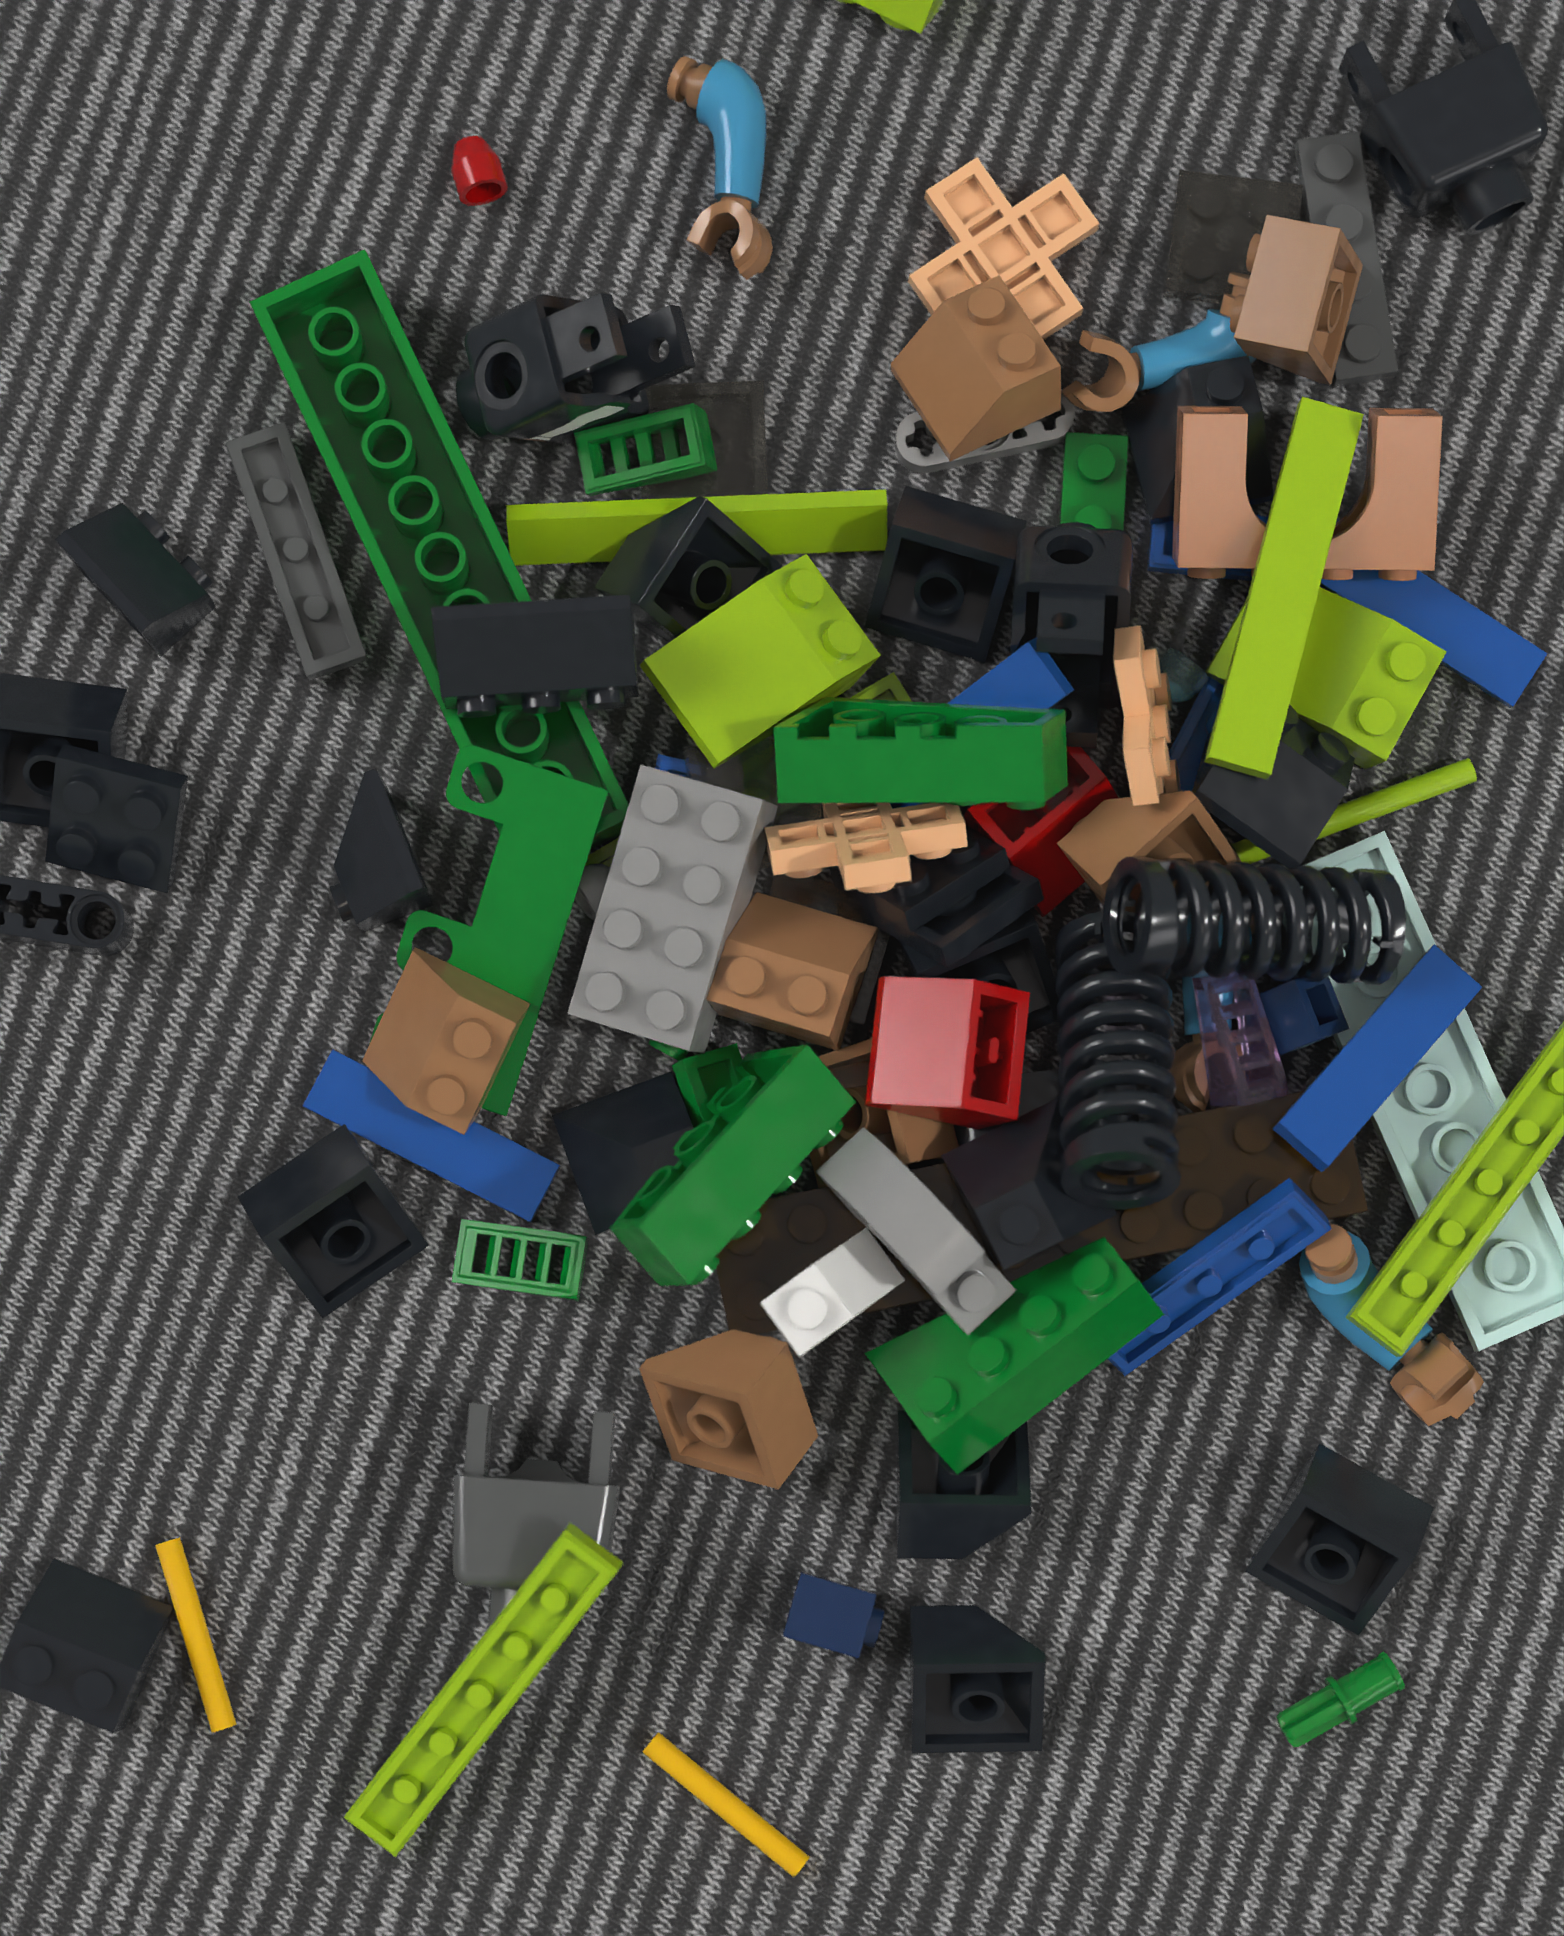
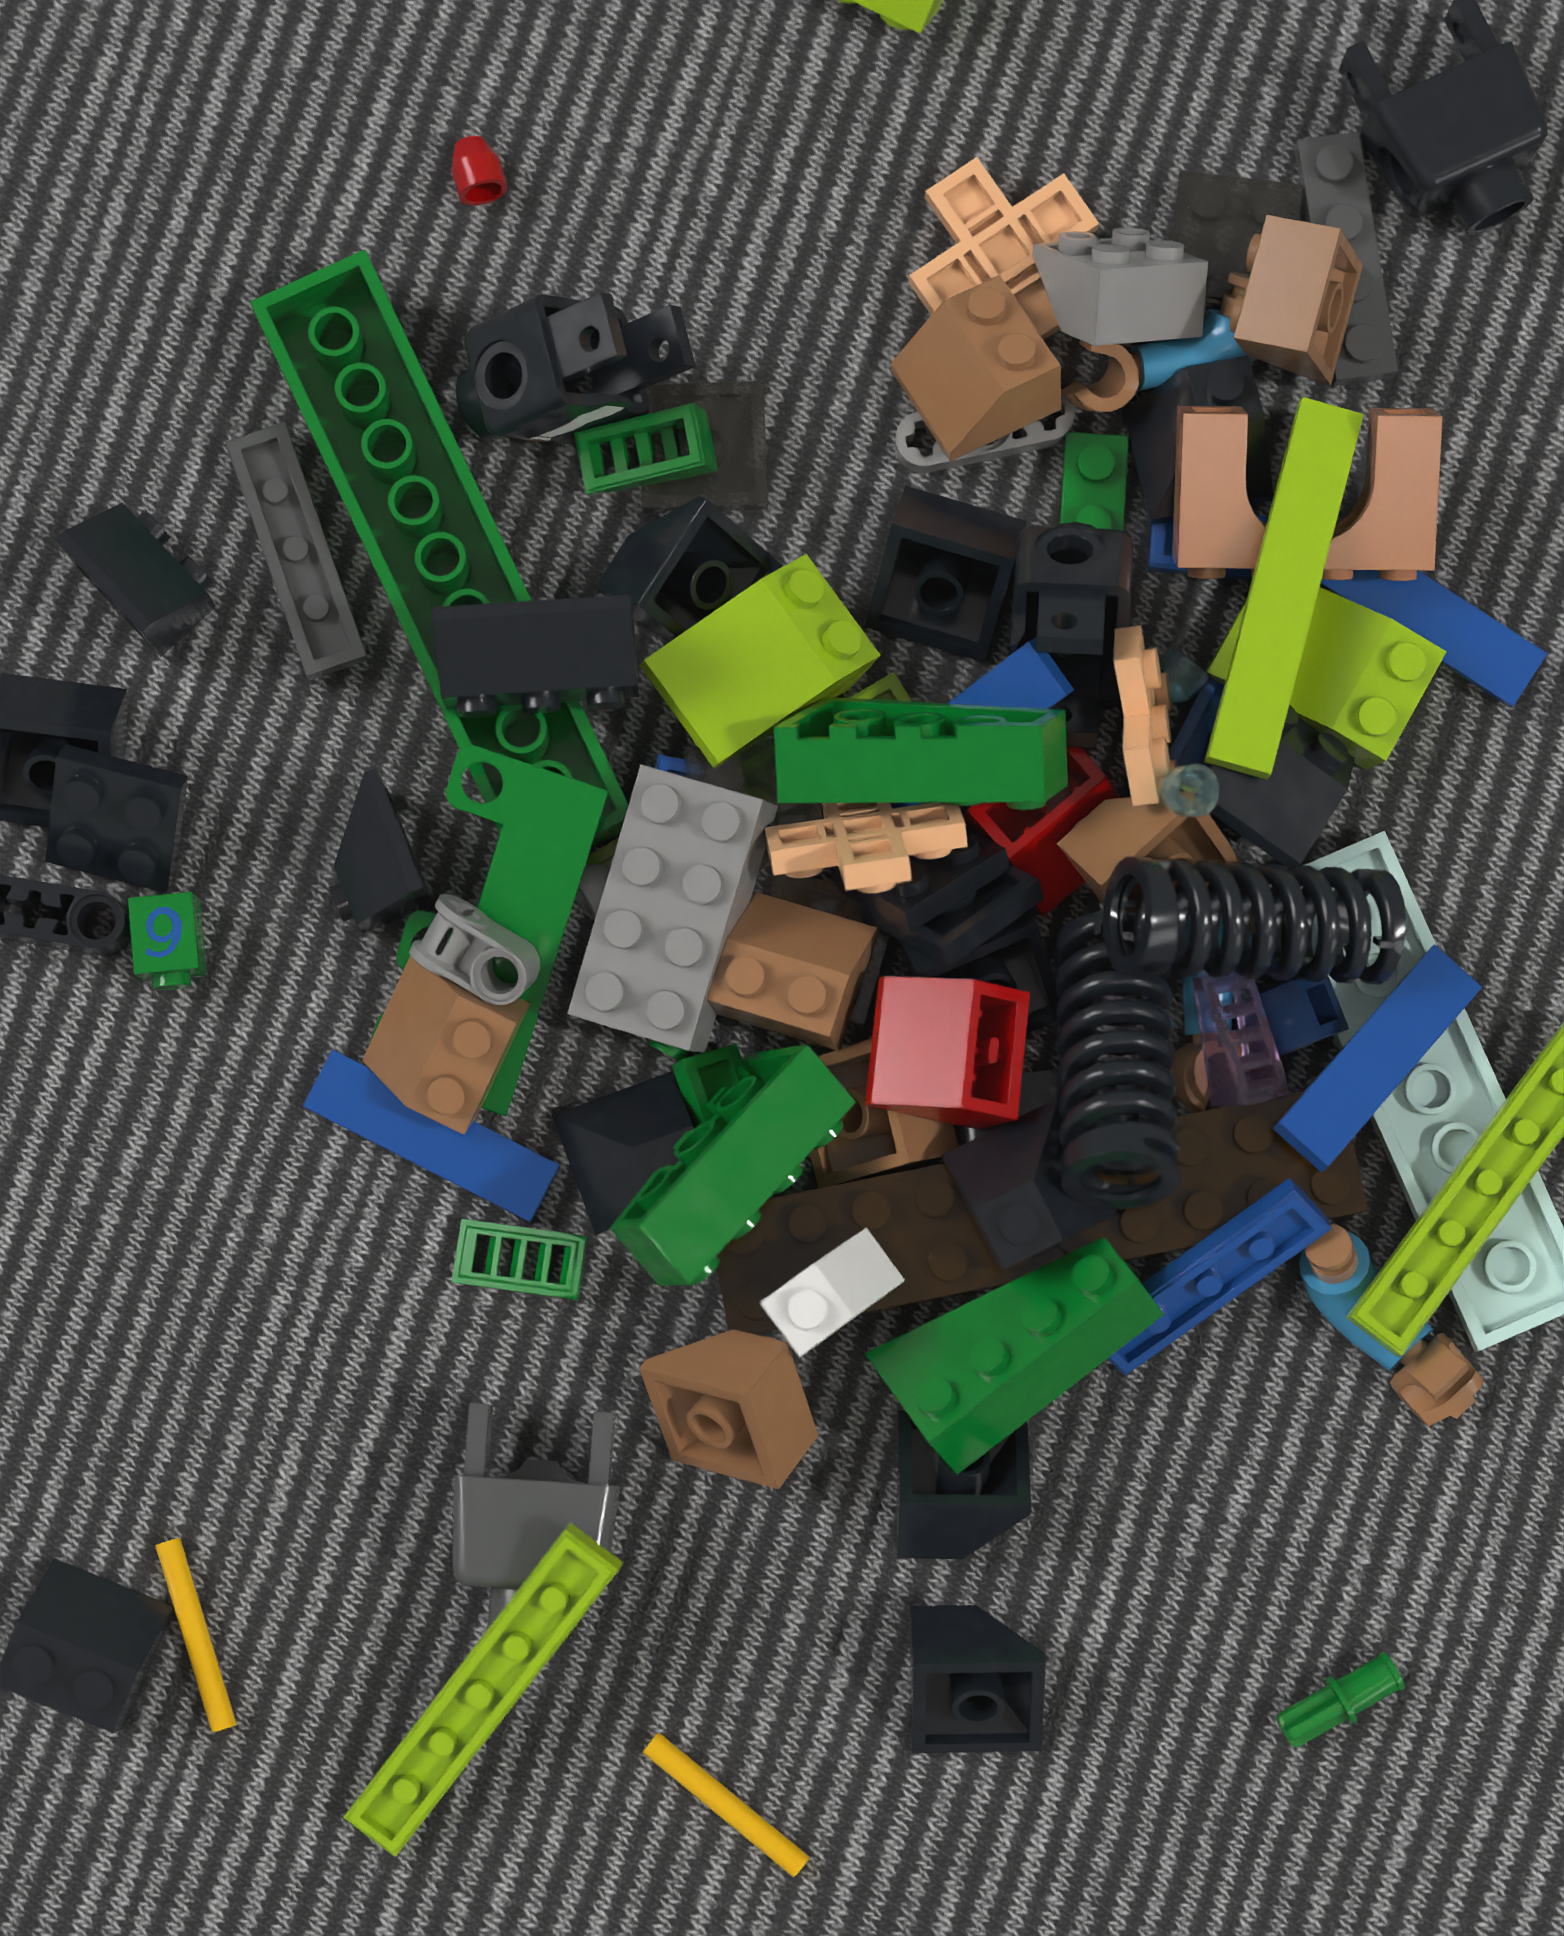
(167, 939): none -> green brick
(332, 1221): black slope -> none
(471, 950): none -> light grey piece
(736, 116): piece -> none
(775, 521): lime tile -> none
(833, 1615): dark blue brick -> none
(916, 1229): light grey arch -> none
(1123, 287): none -> light grey slope
(1196, 780): none -> clear light blue hinge
(1340, 1539): black slope -> none
(1381, 803): lime bar -> none

